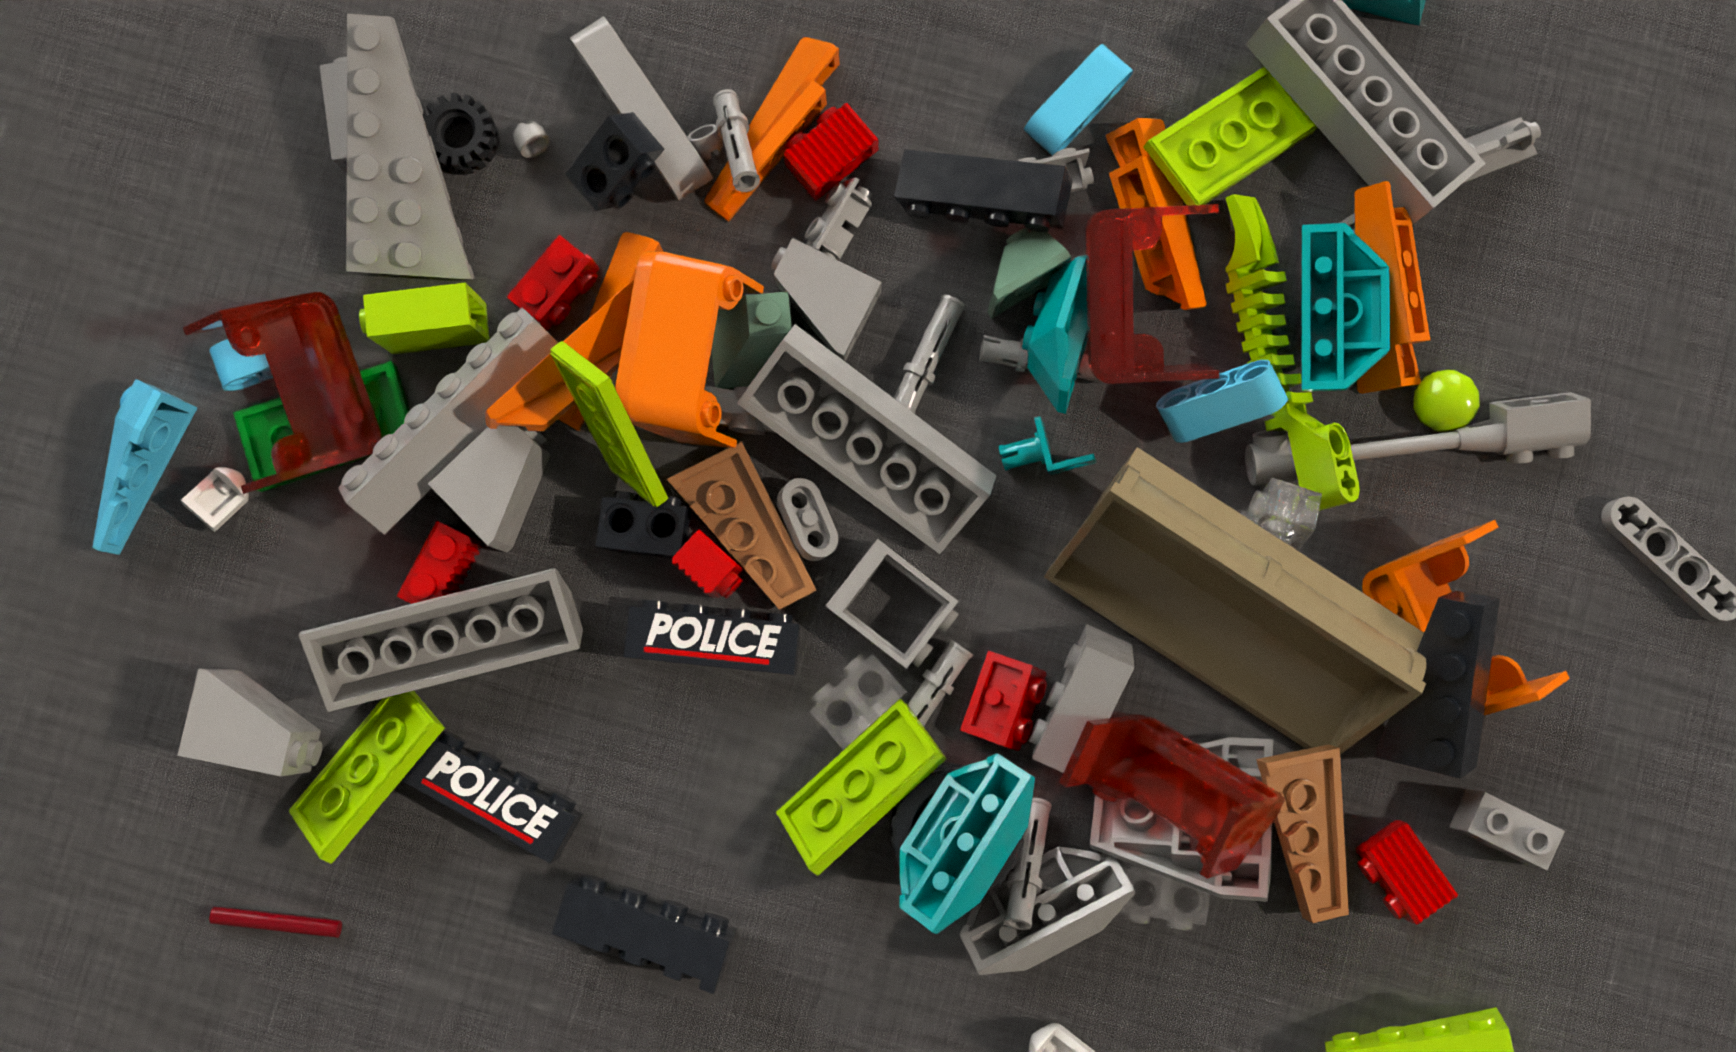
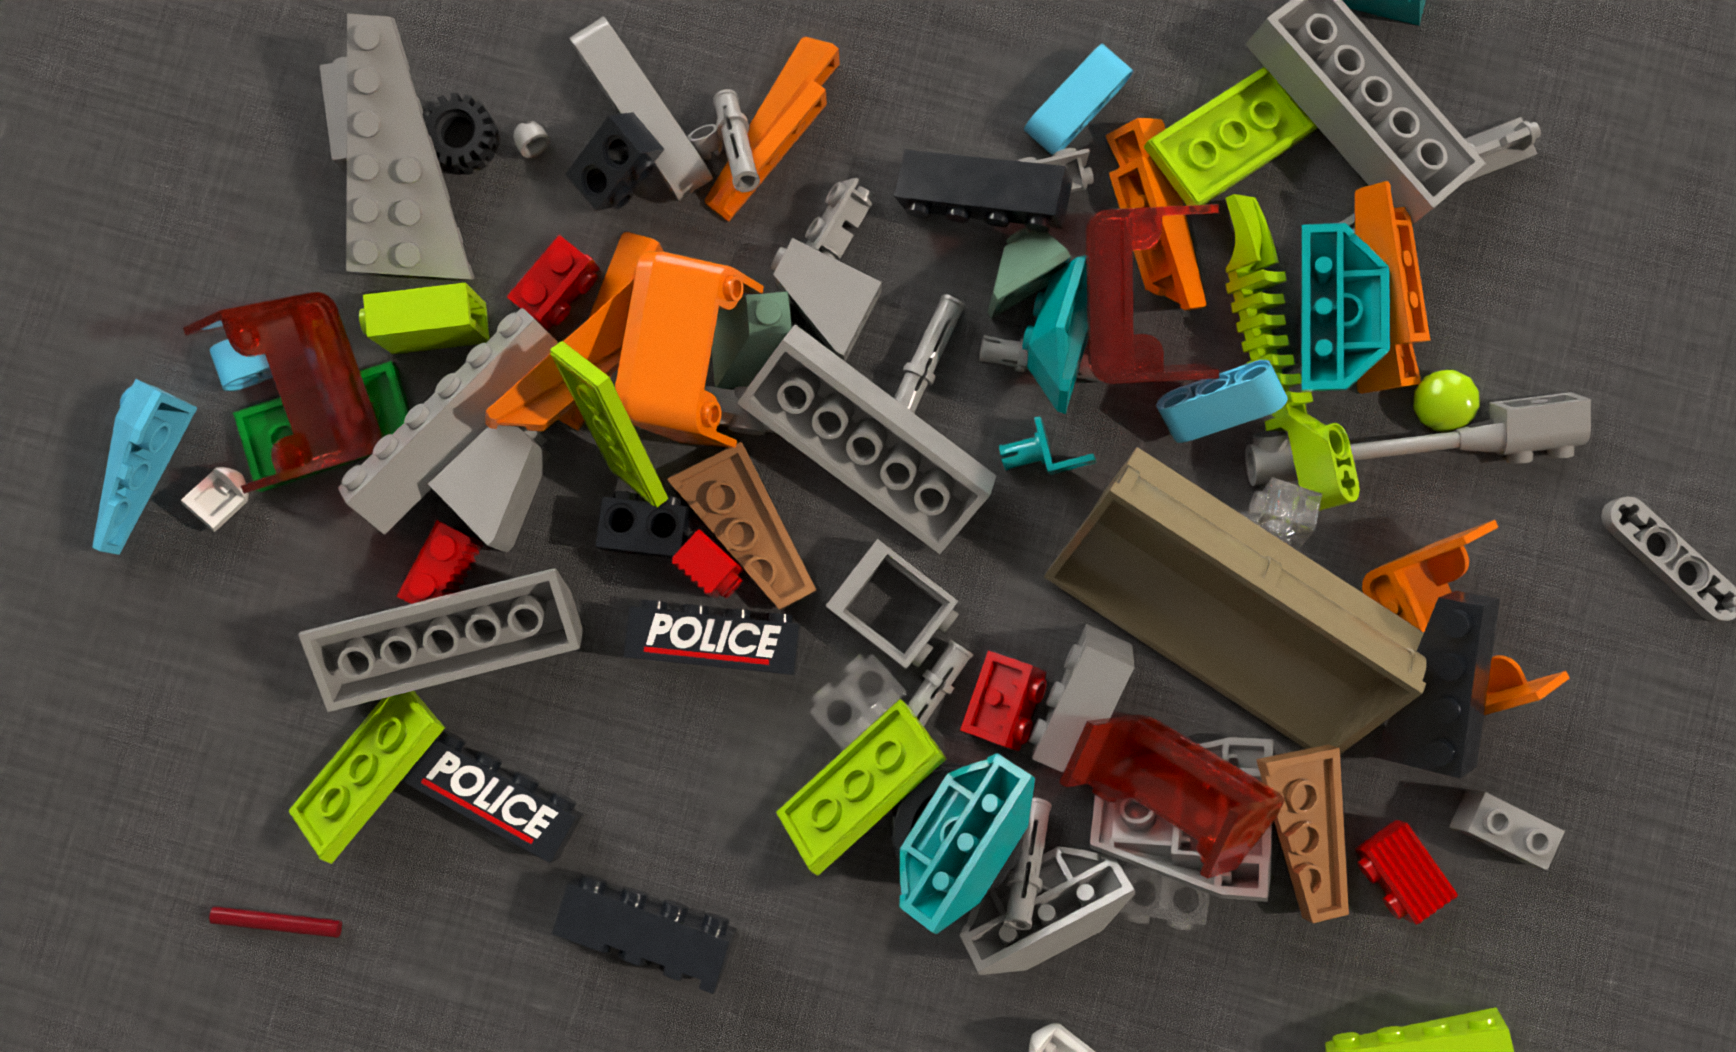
(246, 727): light grey slope -> none
(809, 520): light grey plate -> none
(830, 150): red brick -> none

